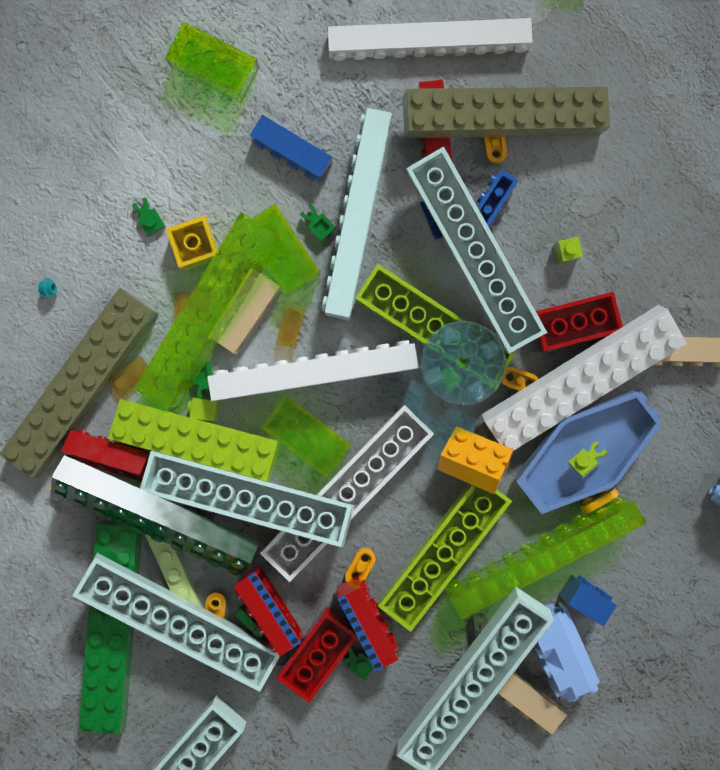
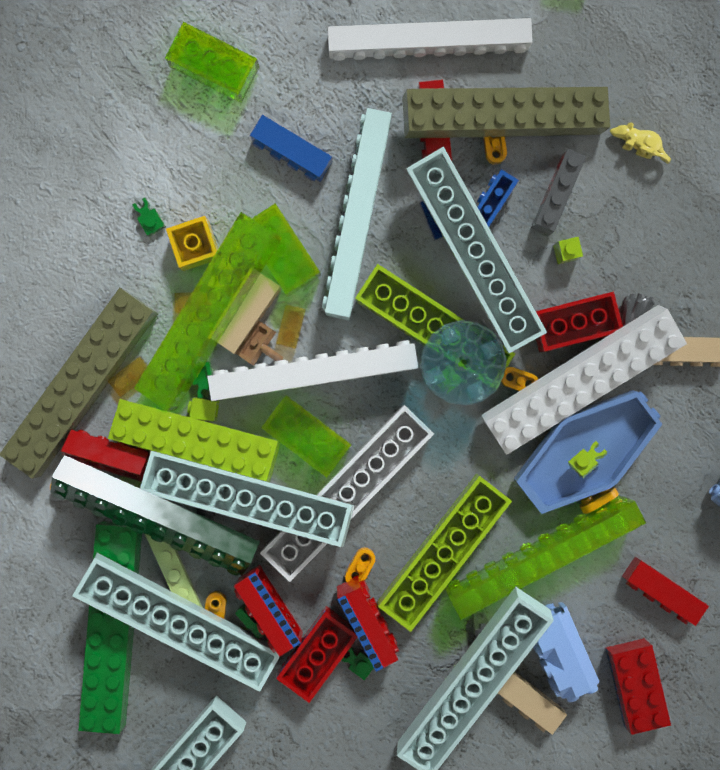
(47, 288): teal plate -> none
(257, 344): none -> medium nougat plate
(319, 225): green plate -> none
(475, 459): light orange piece -> none
(558, 192): none -> dark grey brick
(589, 601): blue brick -> none
(635, 307): none -> dark grey piece
(638, 686): none -> red brick
(644, 141): none -> light yellow animal
(665, 591): none -> red brick

